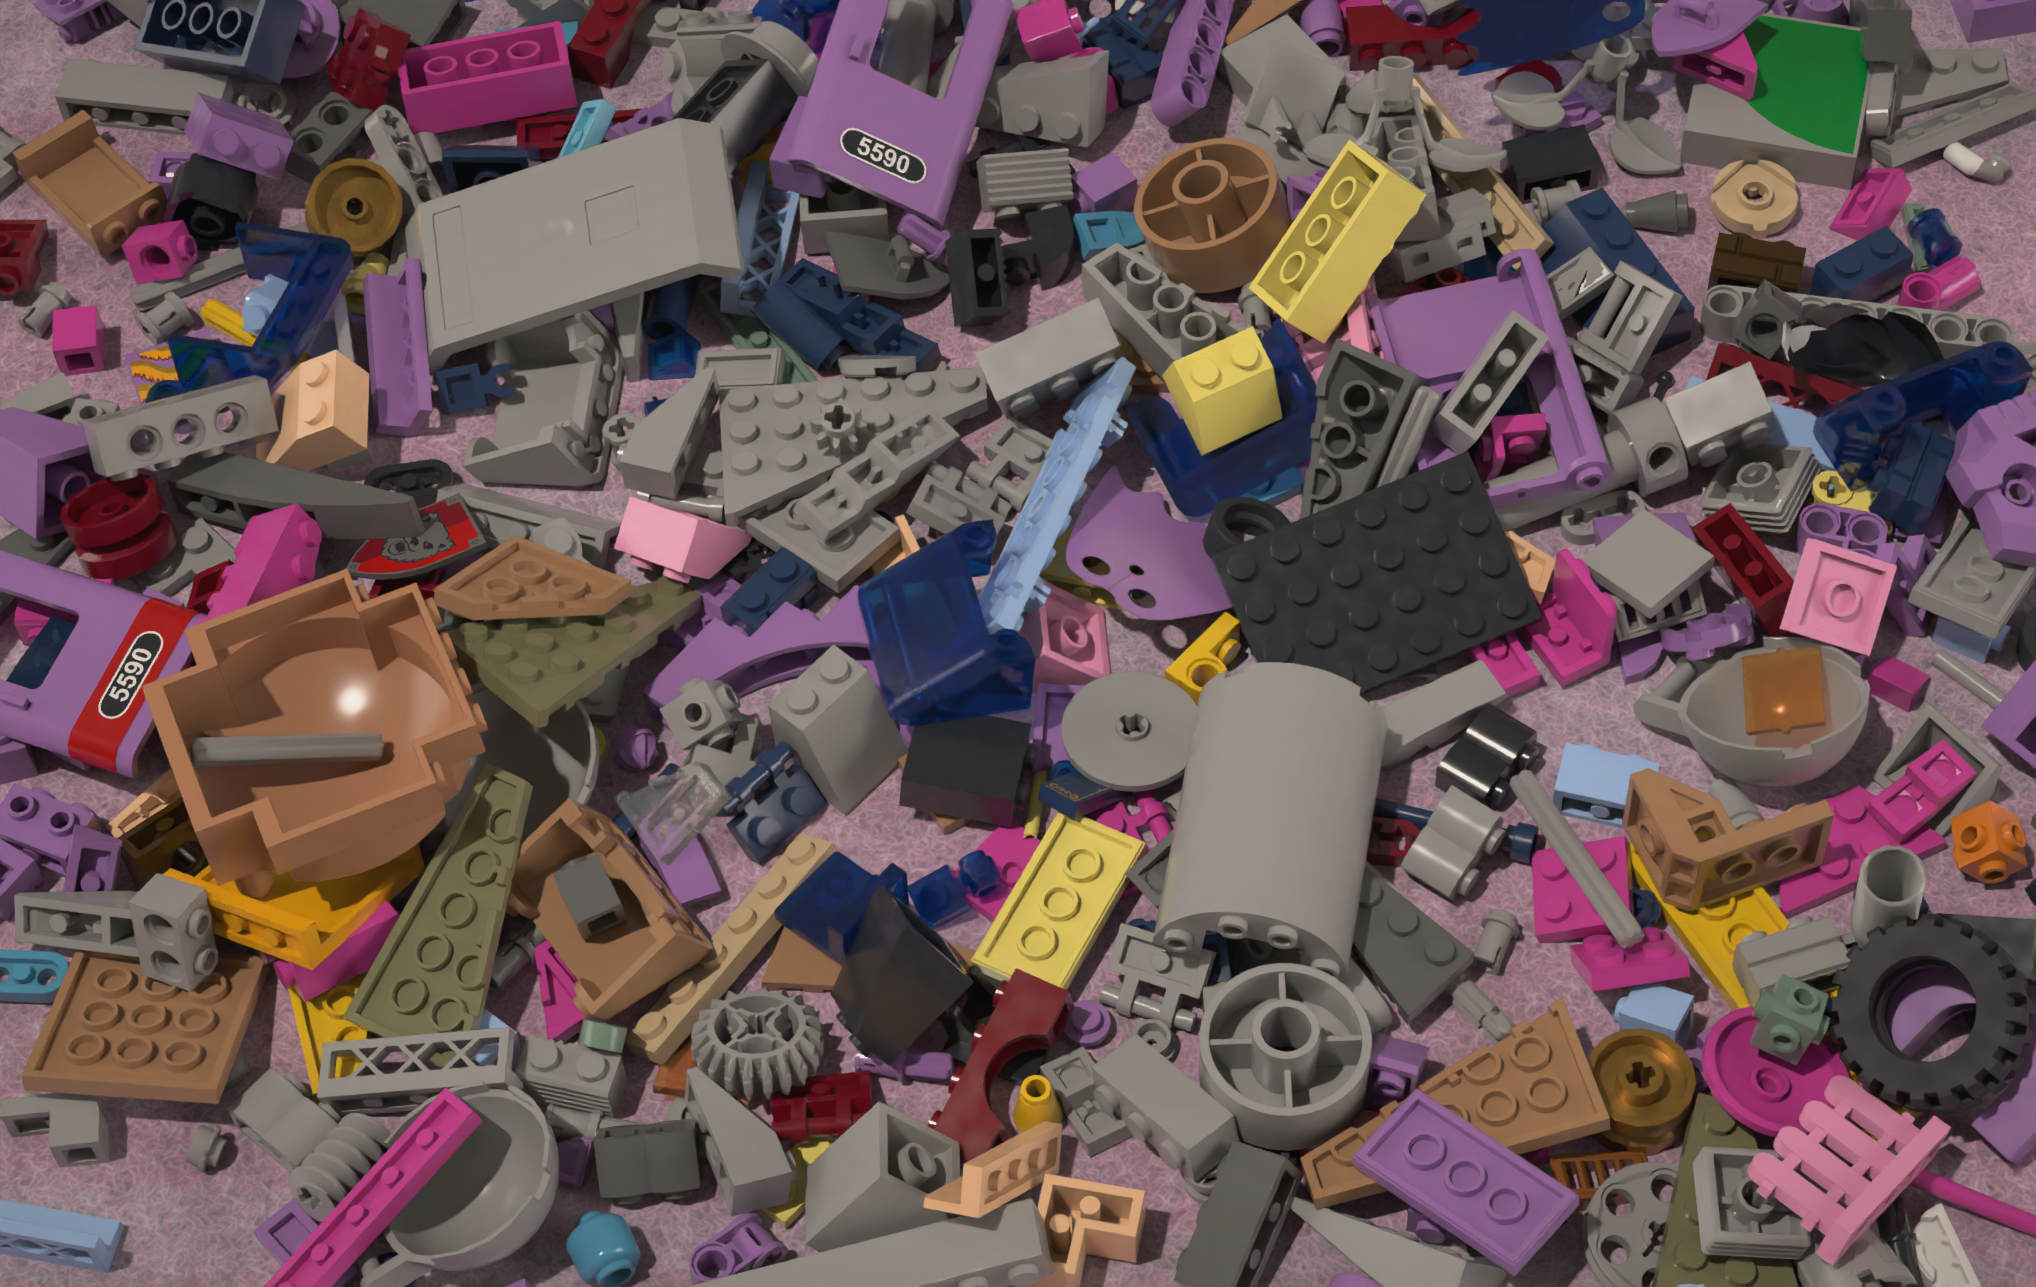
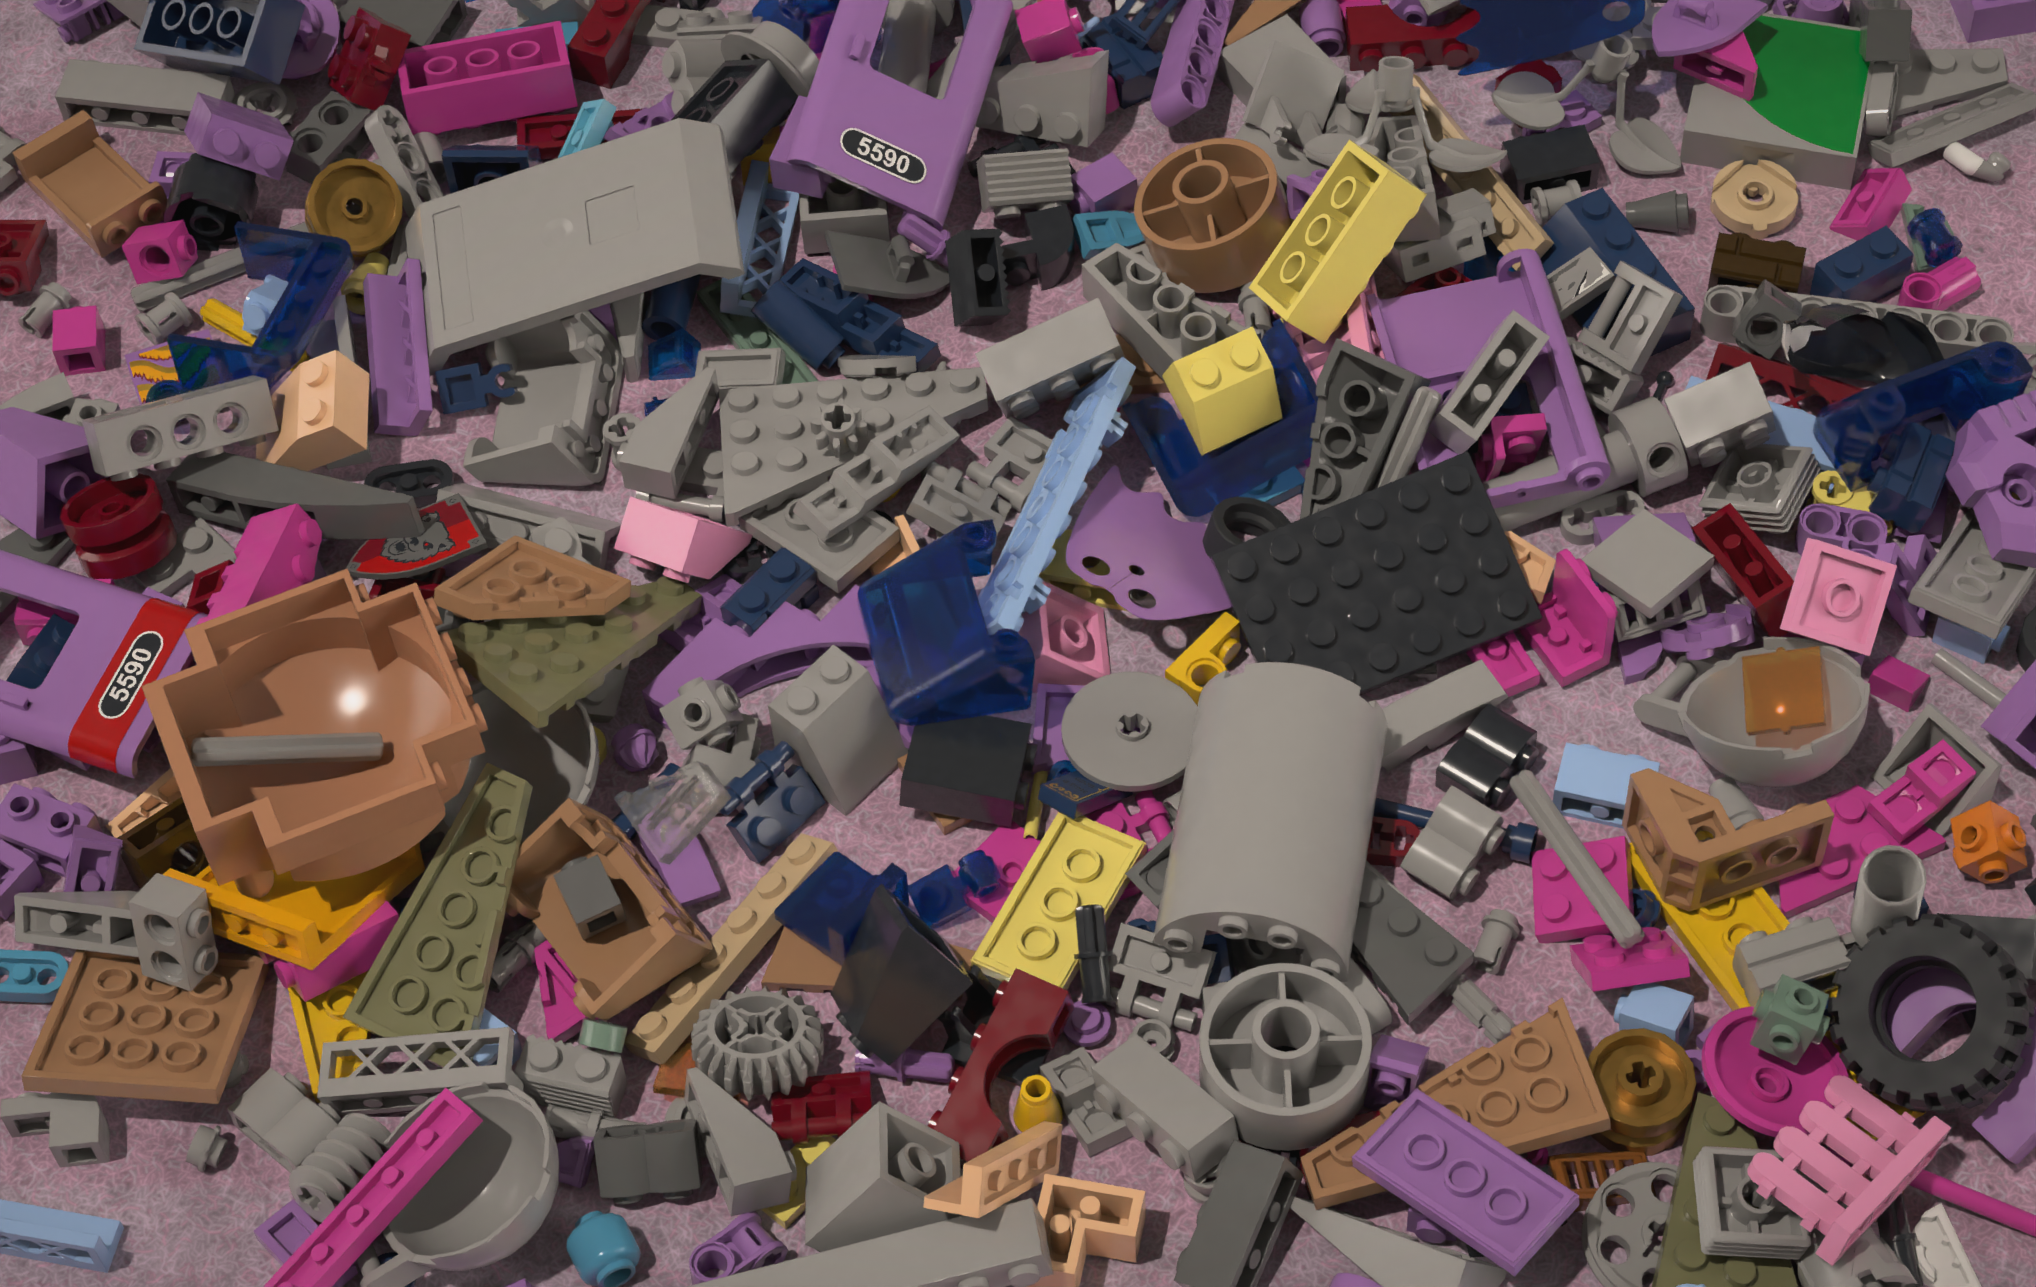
(1093, 954): none -> black axle

